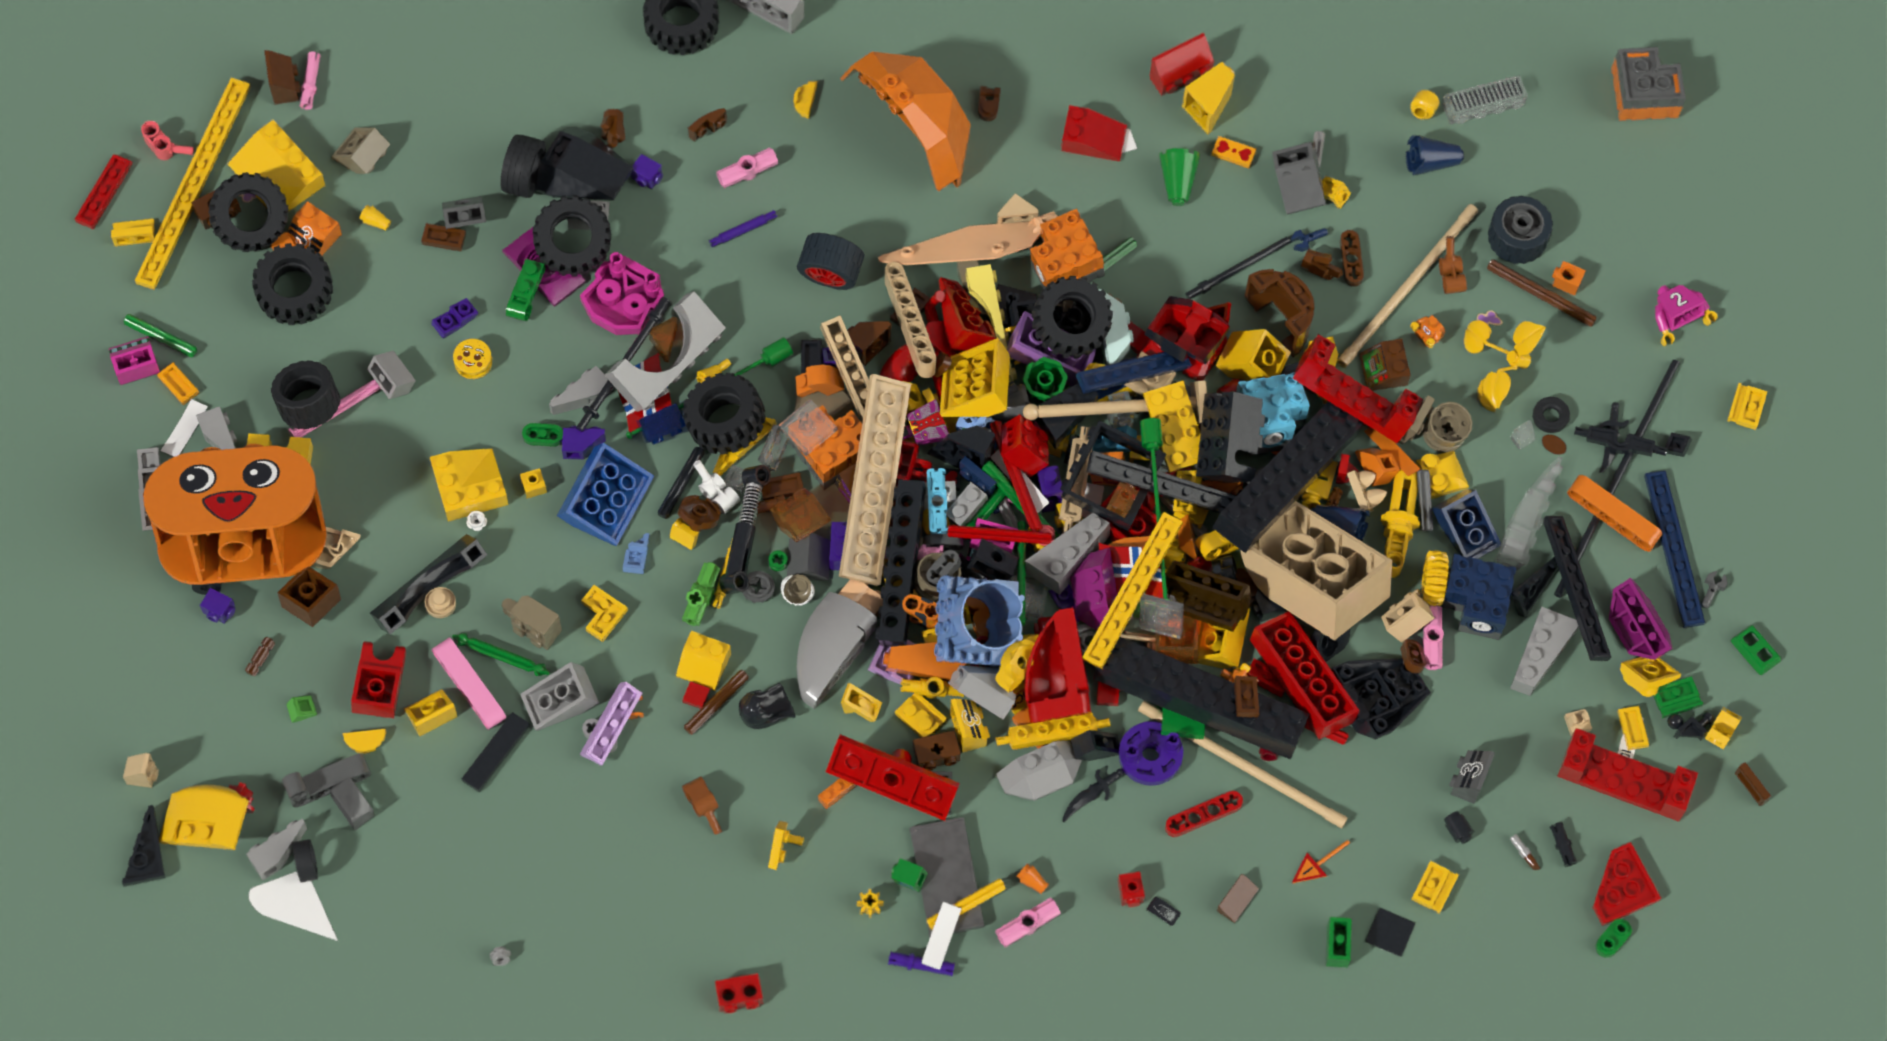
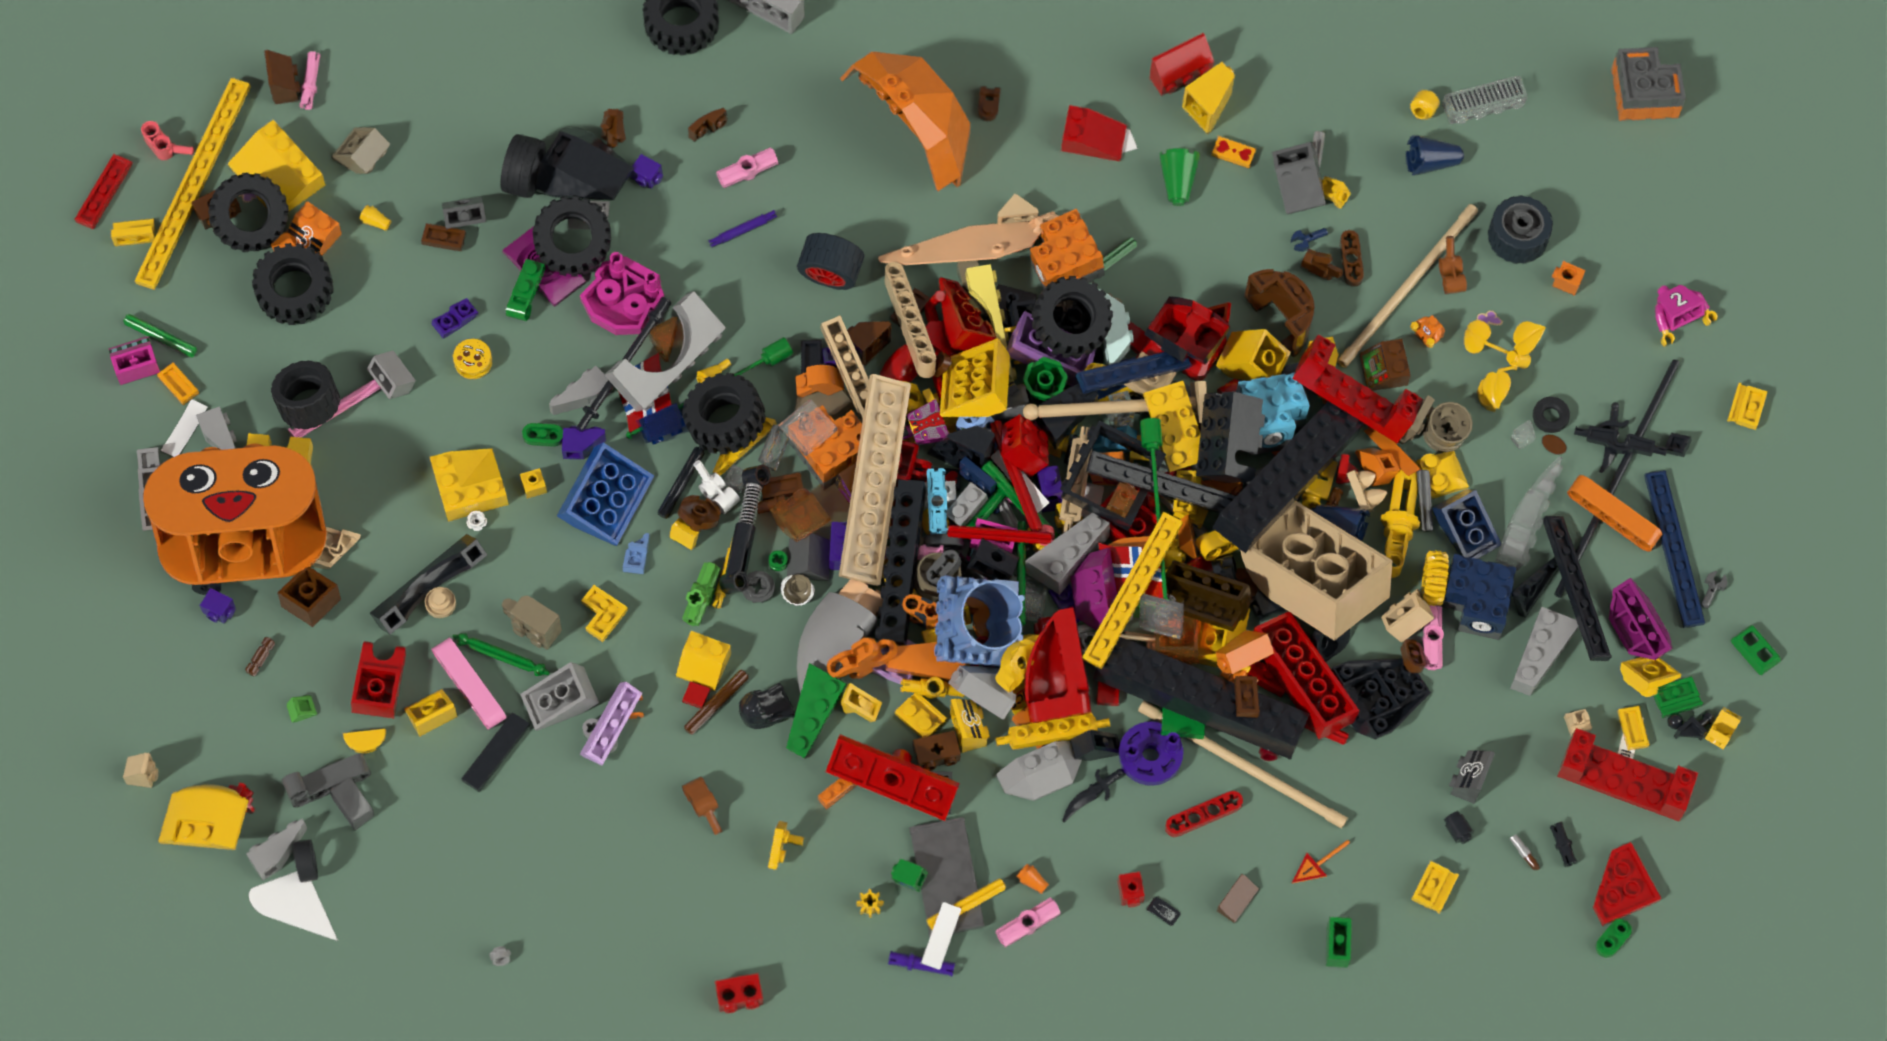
(146, 860): black wing -> none
(804, 98): yellow tile -> none
(815, 705): none -> green wing
(862, 658): none -> orange piece
(1205, 286): black bar -> none
(1243, 651): none -> orange slope
(1390, 932): black sticker -> none
(1541, 292): reddish brown axle -> none
(1752, 784): reddish brown tile -> none

